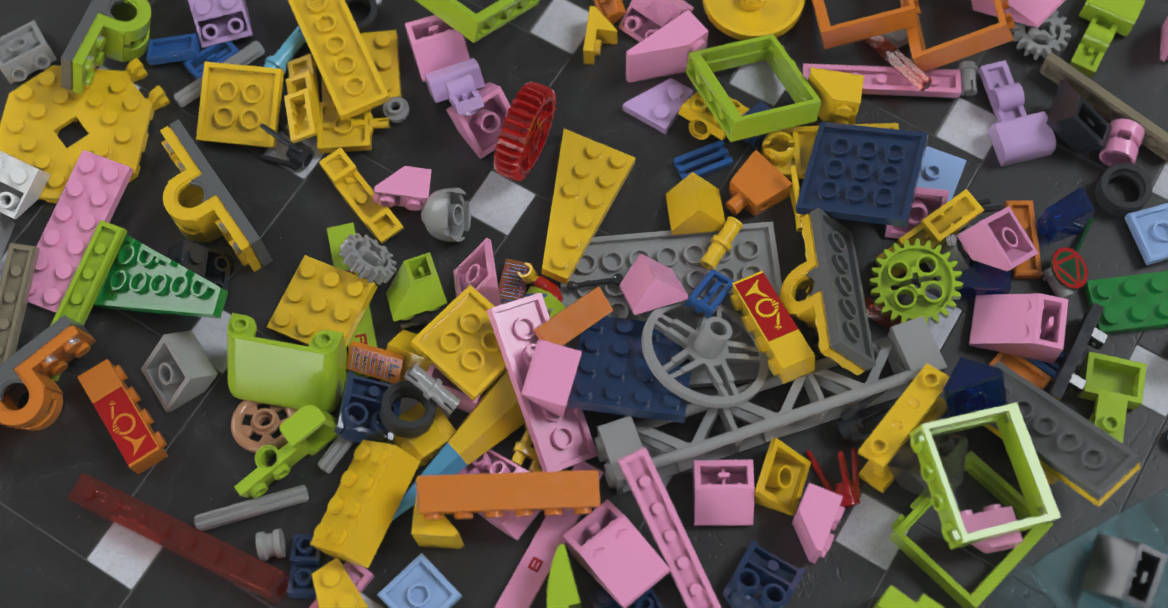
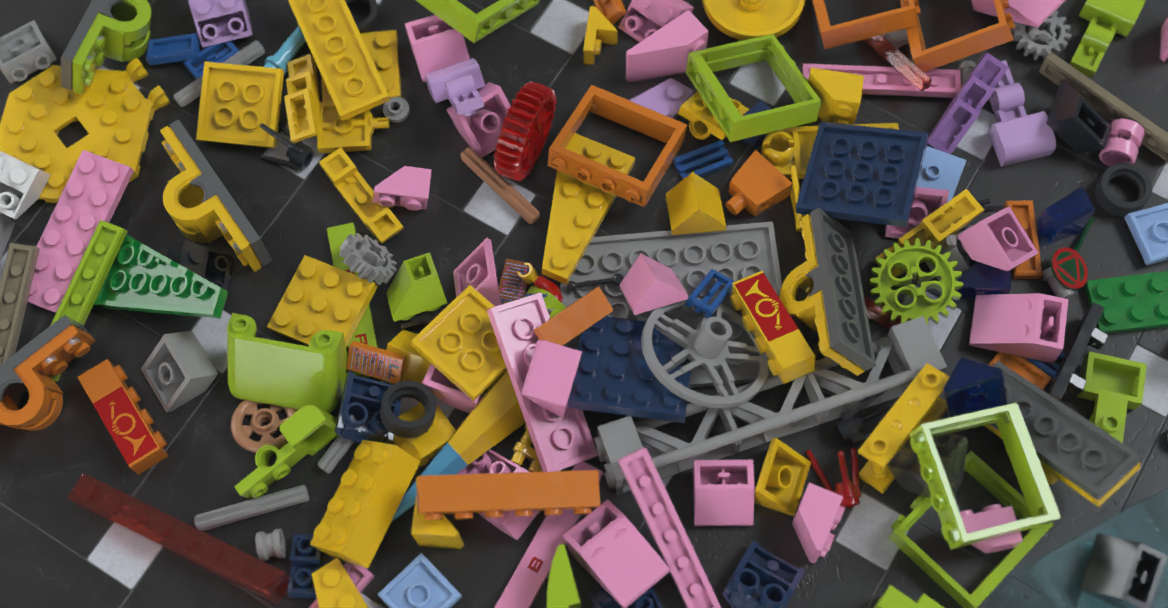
(432, 388): light grey pin -> none
(447, 214): light grey cylinder -> none
(500, 185): none -> nougat axle
(627, 114): none -> orange window
(721, 243): yellow pin -> none
(967, 104): none -> medium lavender slope

